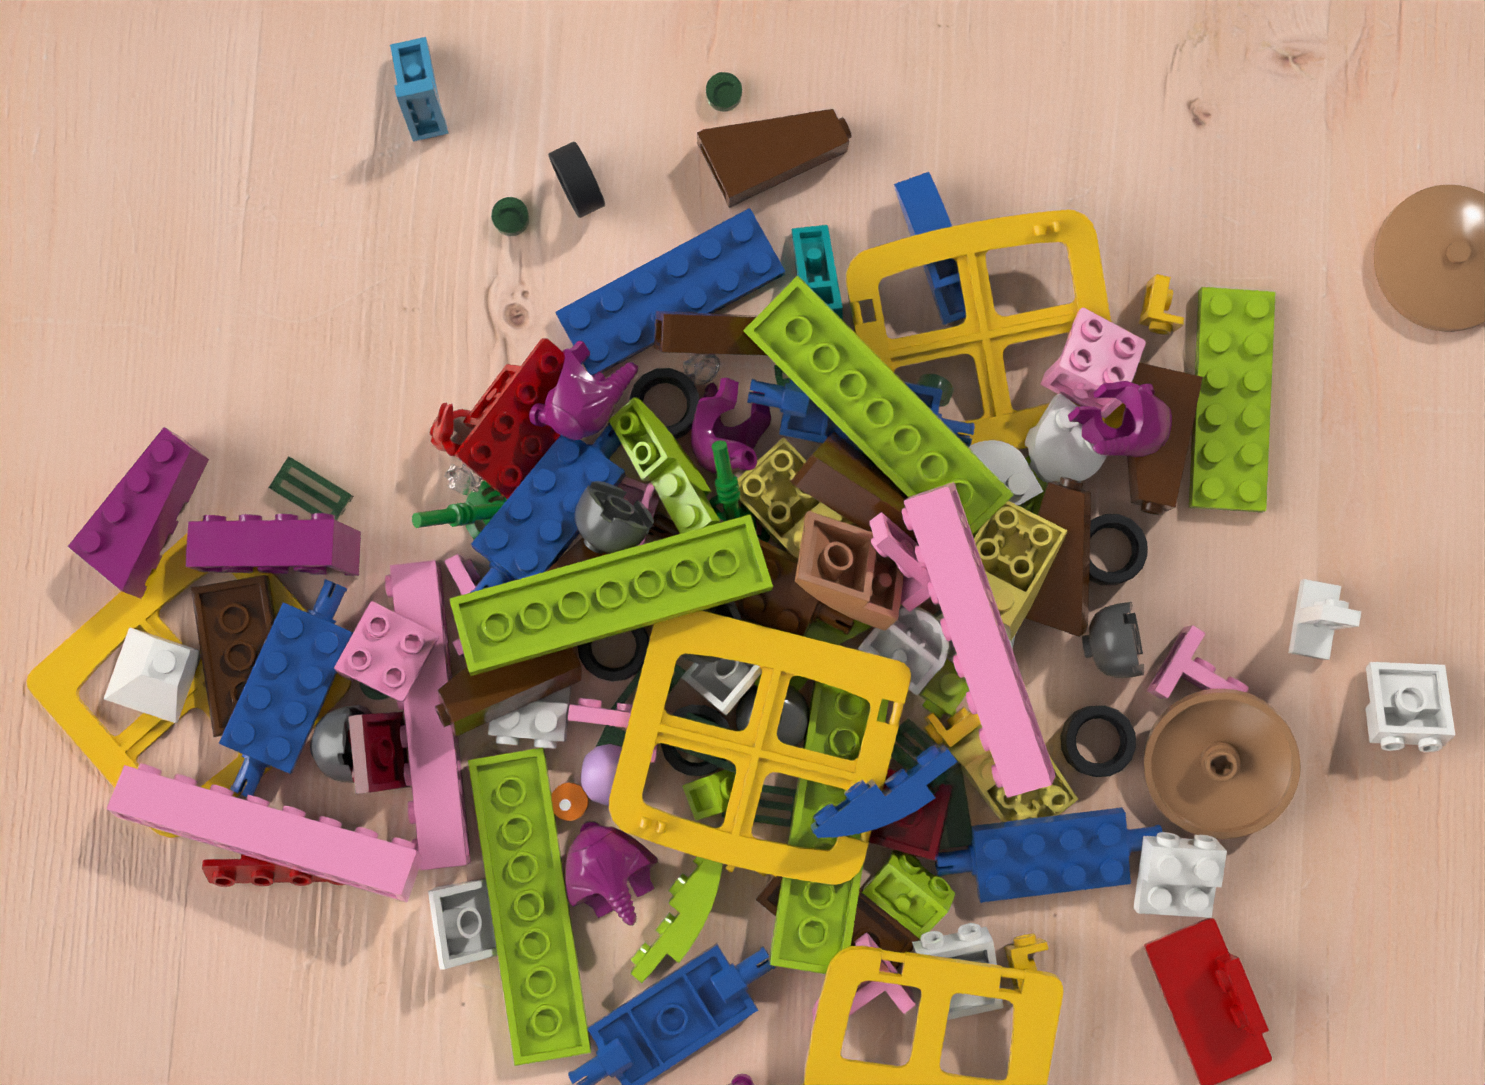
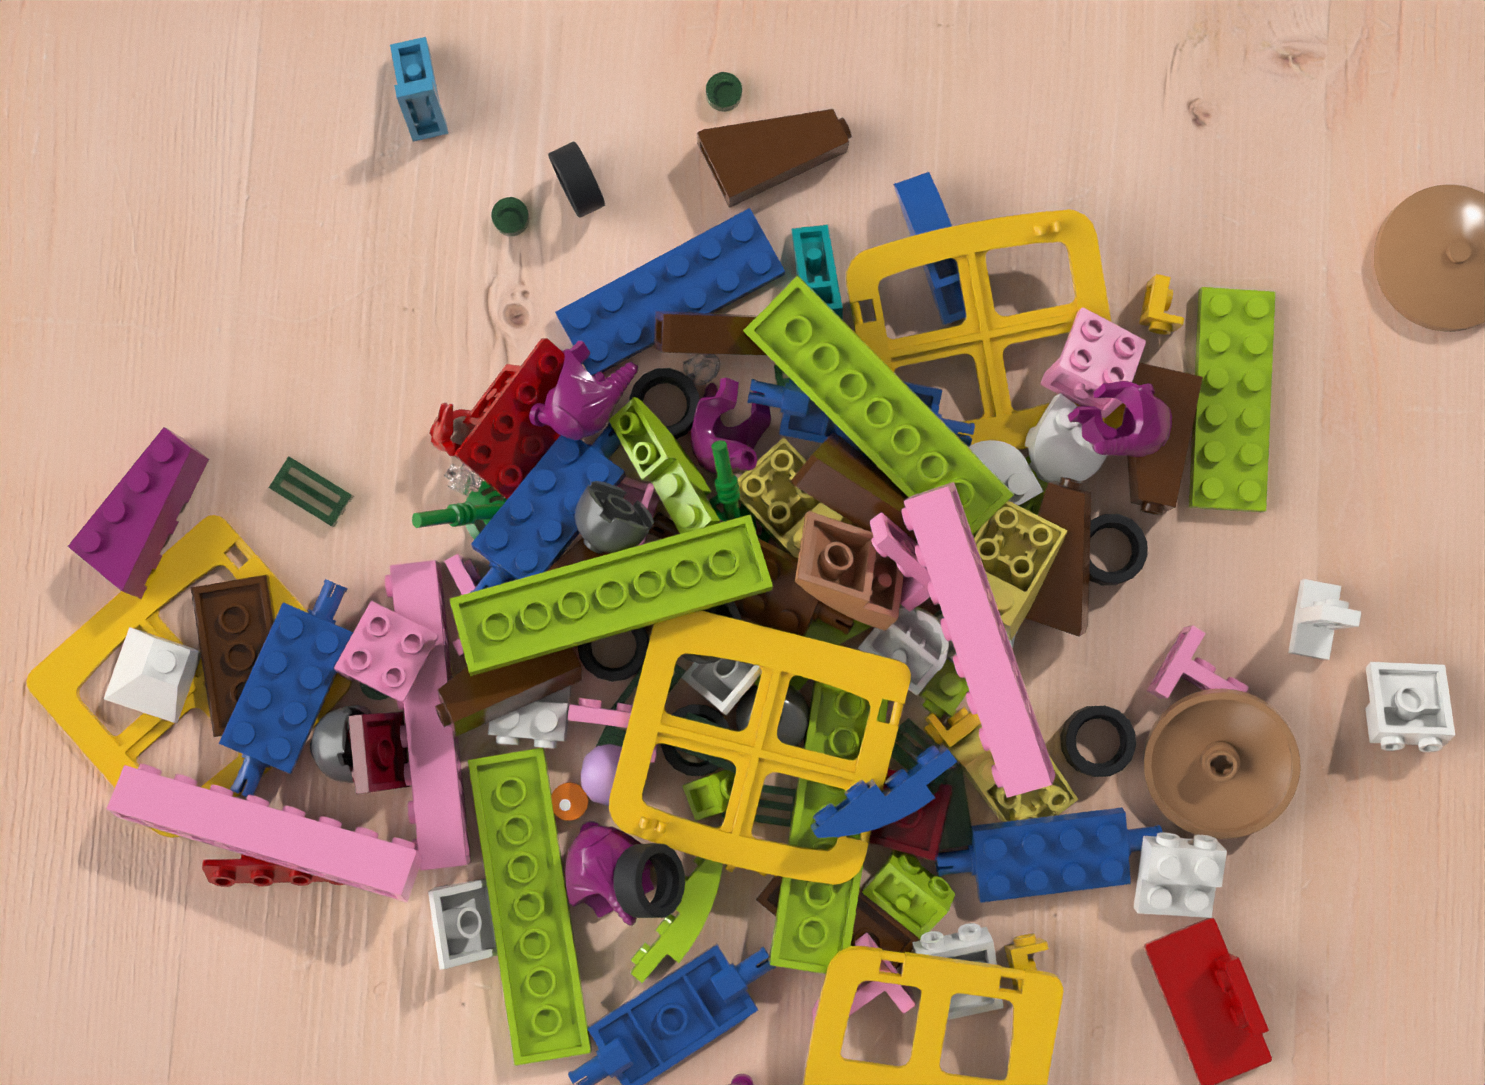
(273, 545): magenta wedge -> none
(629, 880): none -> black tyre
(940, 382): clear green tile -> none
(1115, 641): dark grey cylinder -> none

